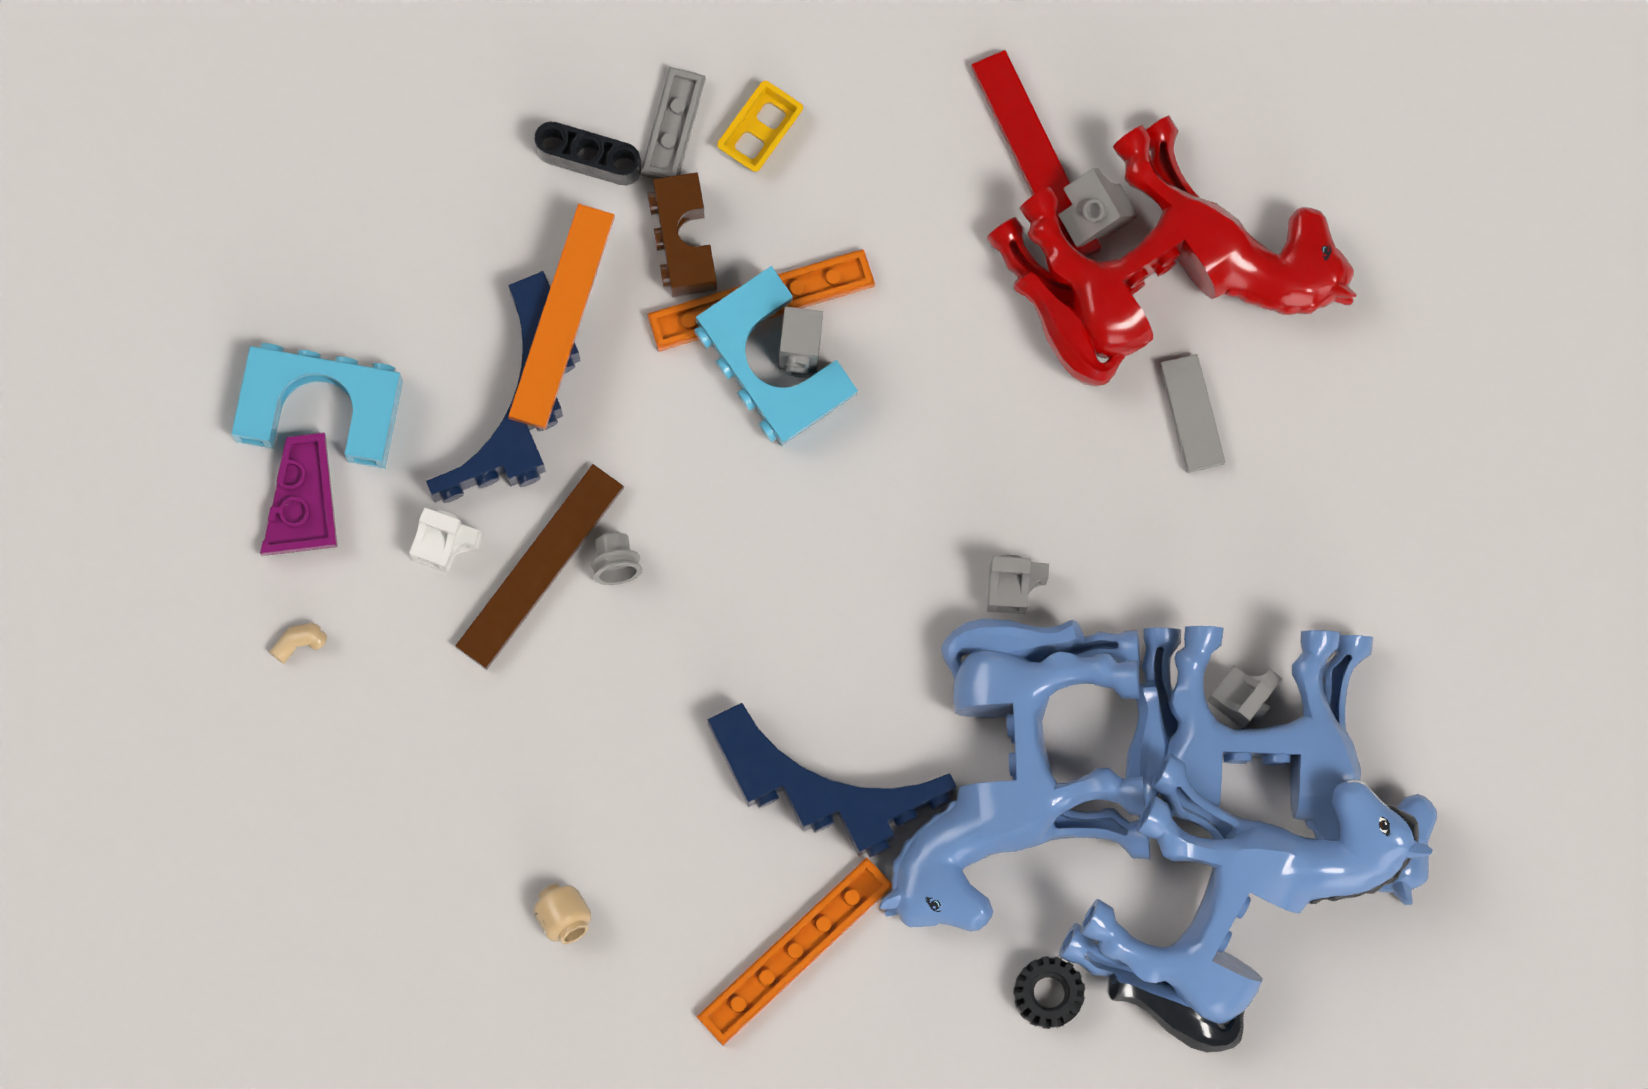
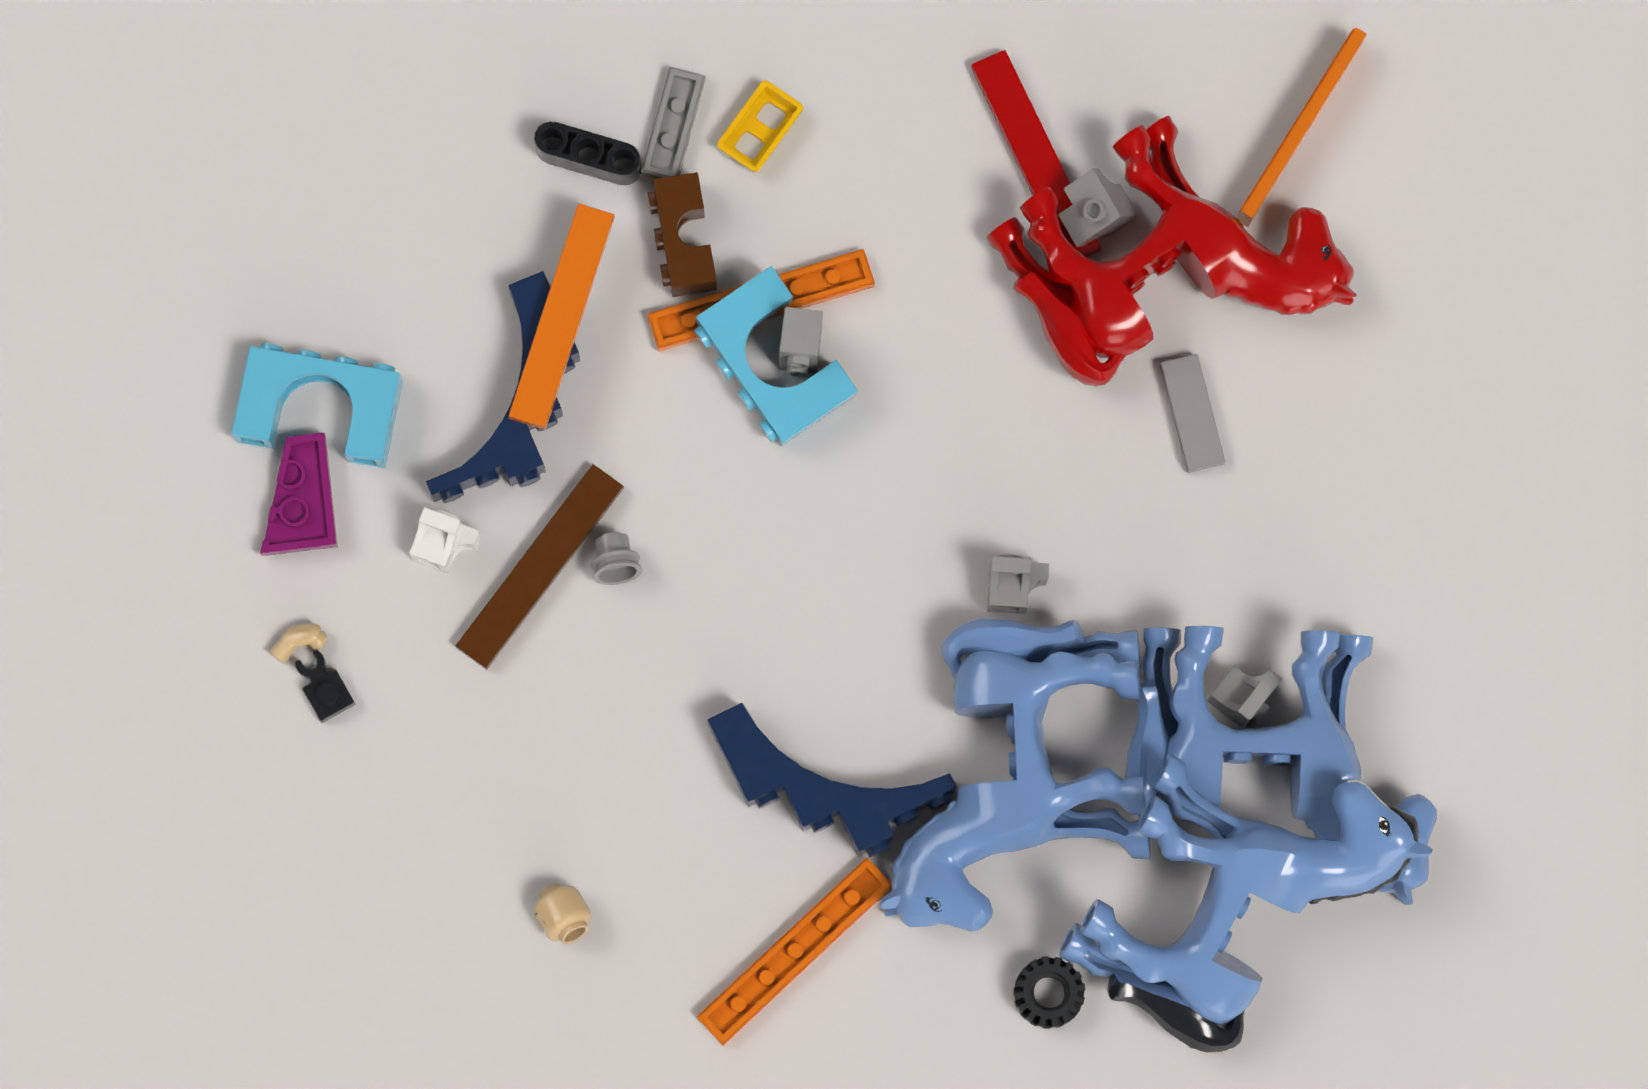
(327, 691): none -> black plate
(1301, 126): none -> orange tile

